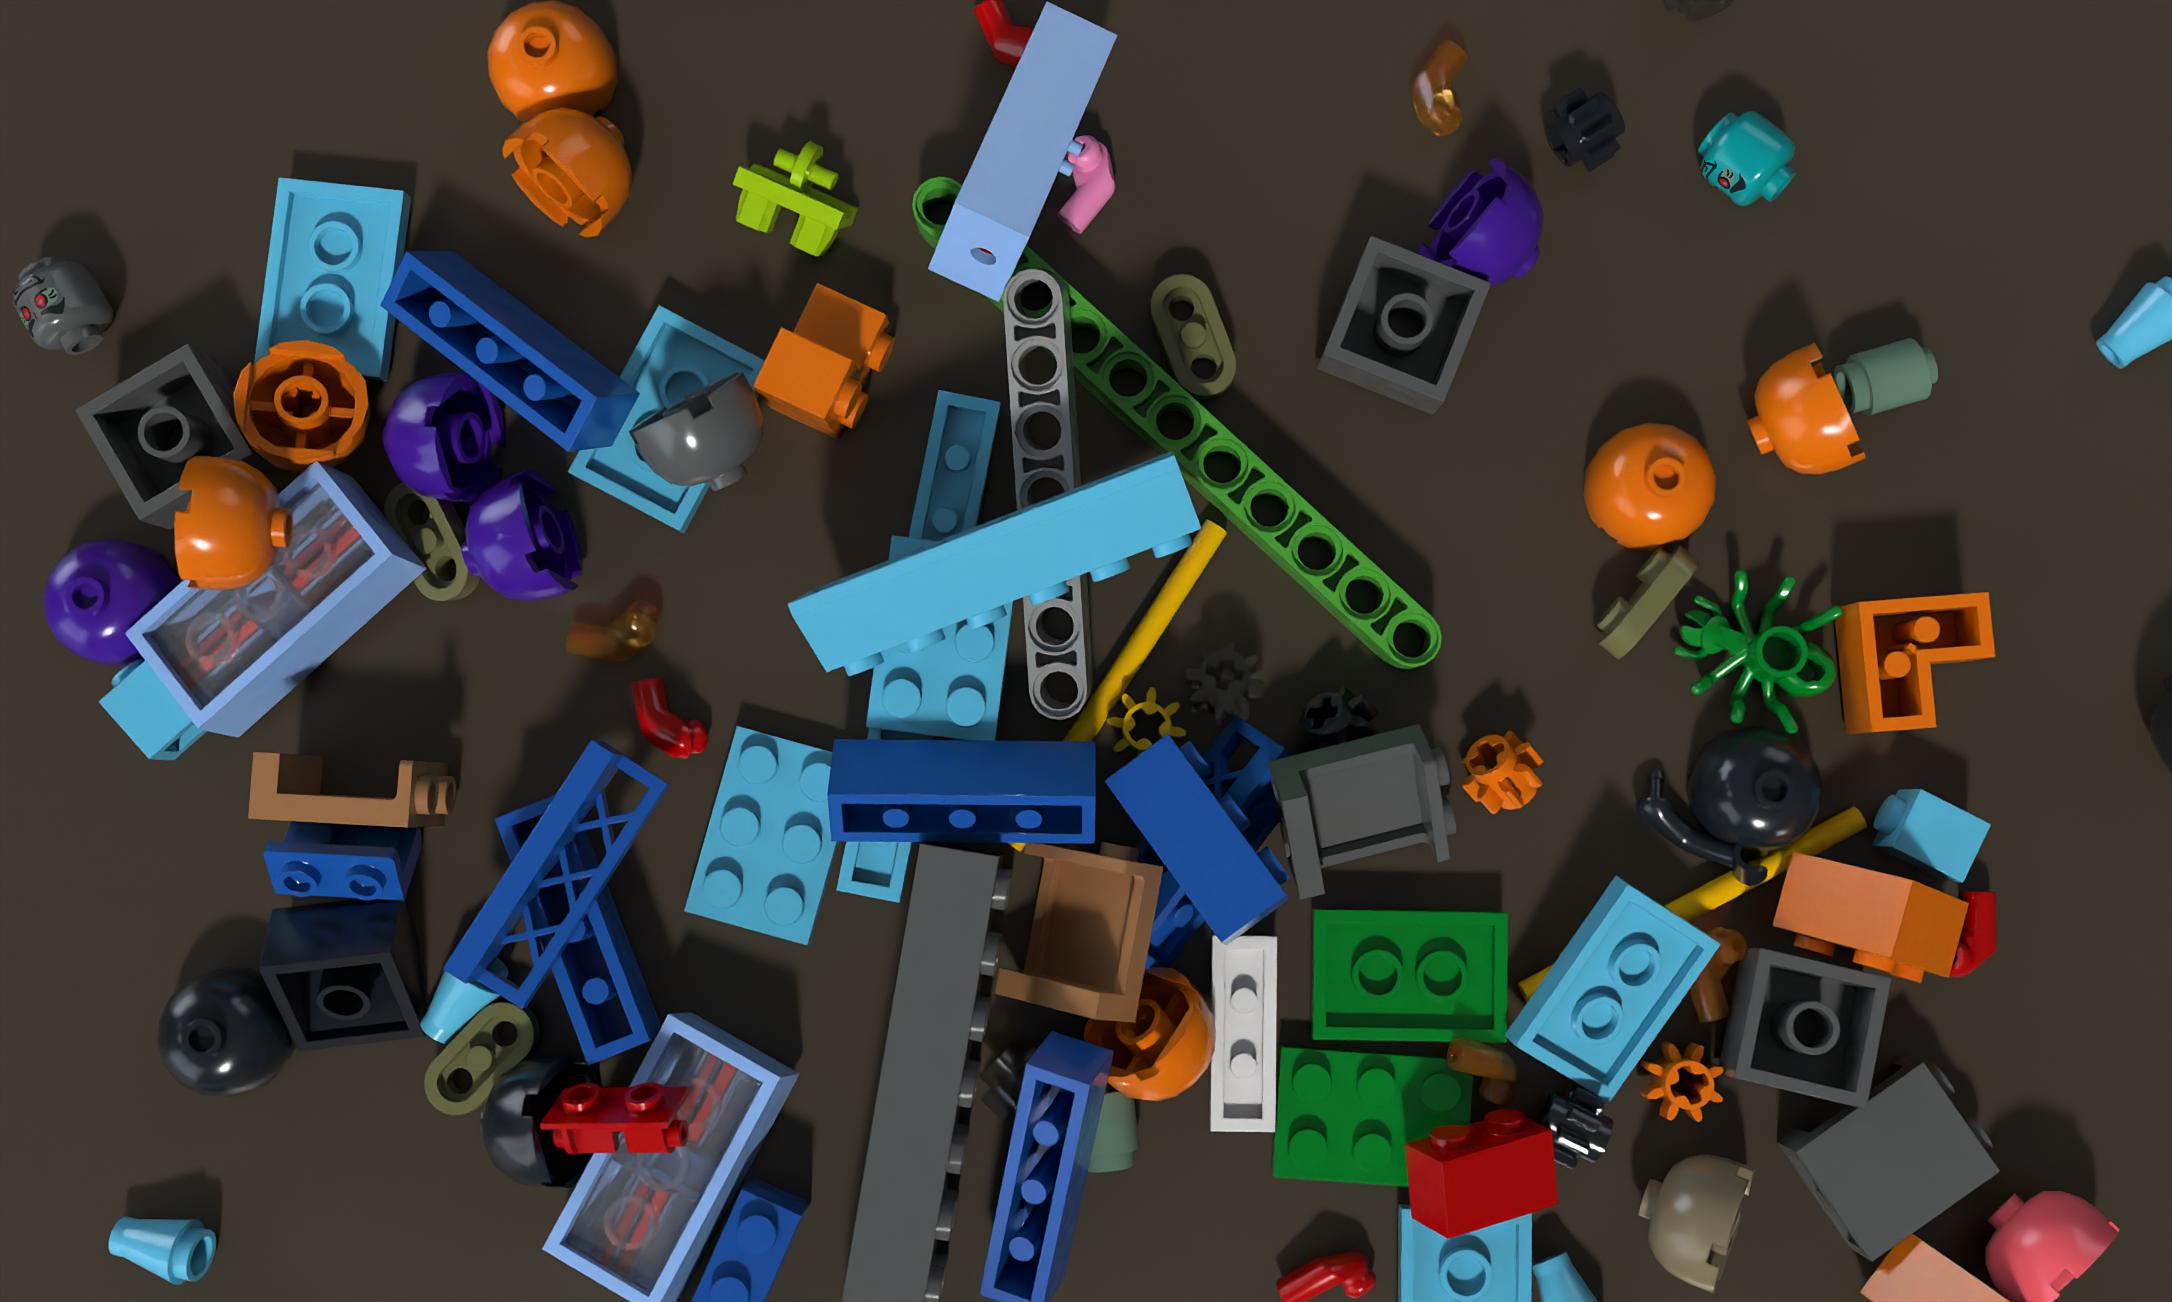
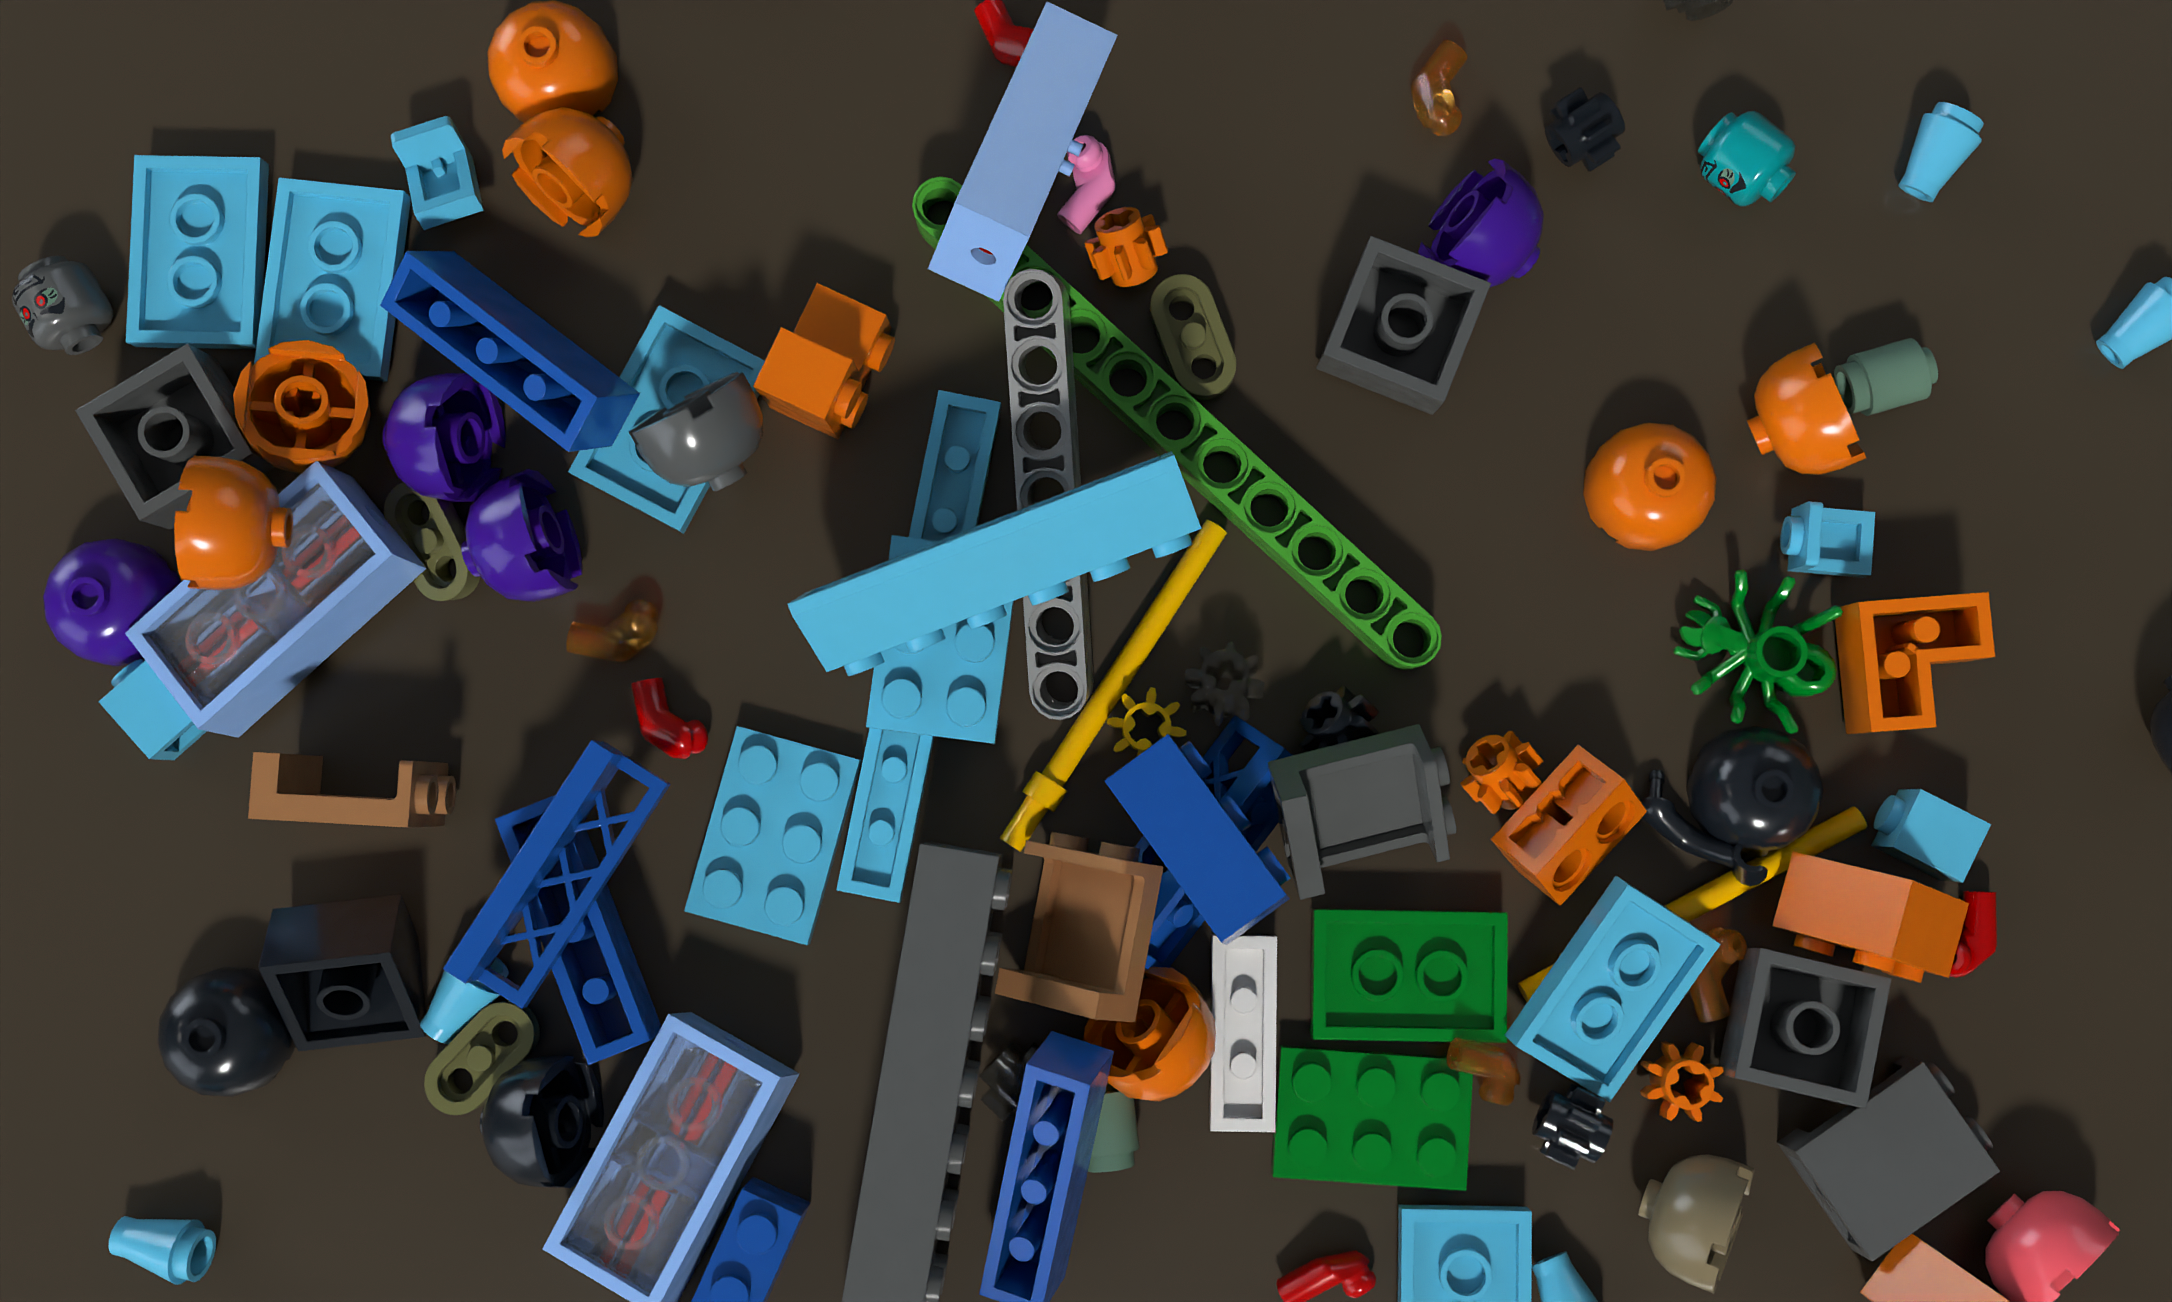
(197, 251): none -> medium azure plate
(344, 860): blue bracket -> none
(438, 172): none -> medium azure bracket
(590, 1116): red hinge -> none
(768, 191): lime hips -> none
(962, 791): blue brick -> none
(1126, 246): none -> orange gear
(1481, 1173): red brick -> none
(1569, 824): none -> orange brick
(1629, 620): olive plate -> none
(1828, 540): none -> medium azure bracket
(1939, 149): none -> medium azure cone

